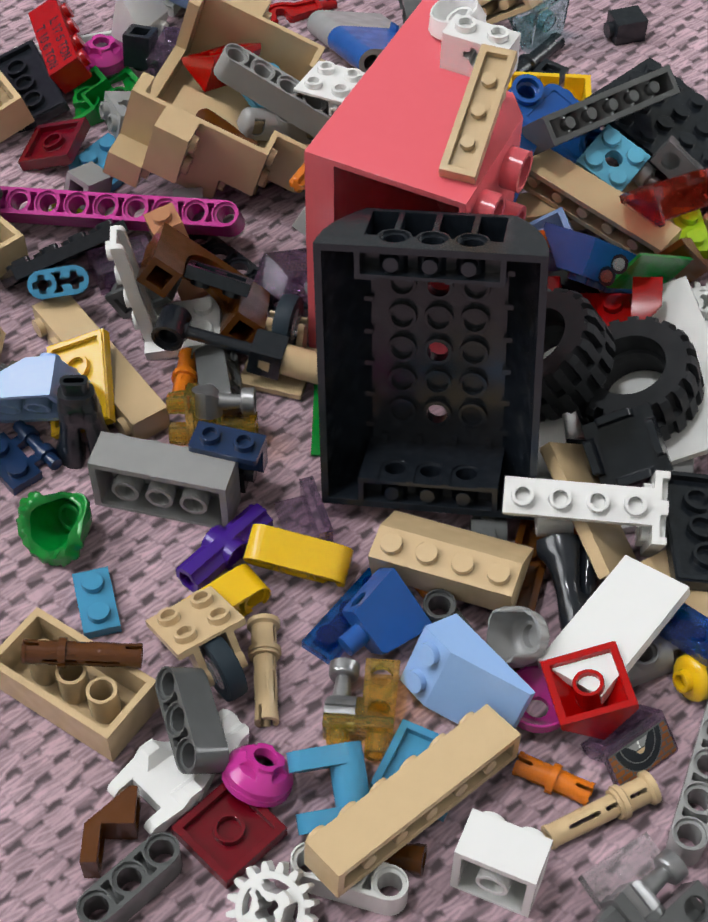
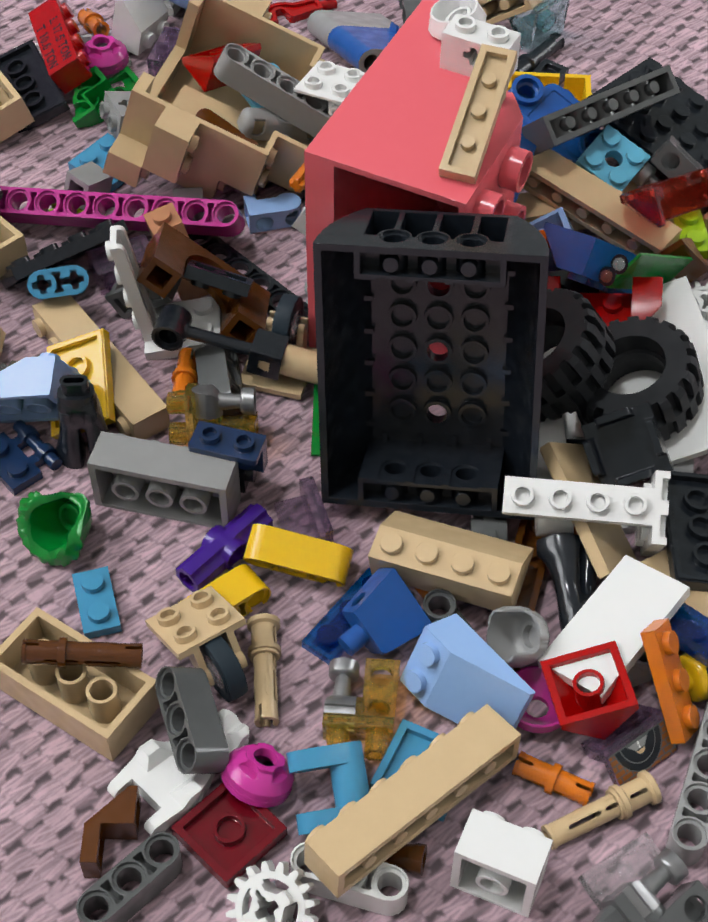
(54, 144): dark red plate -> none
(93, 22): none -> orange pin
(137, 45): black brick -> none
(271, 212): none -> light blue leg
(283, 272): clear purple brick -> none
(626, 25): black brick -> none
(670, 681): none -> orange plate

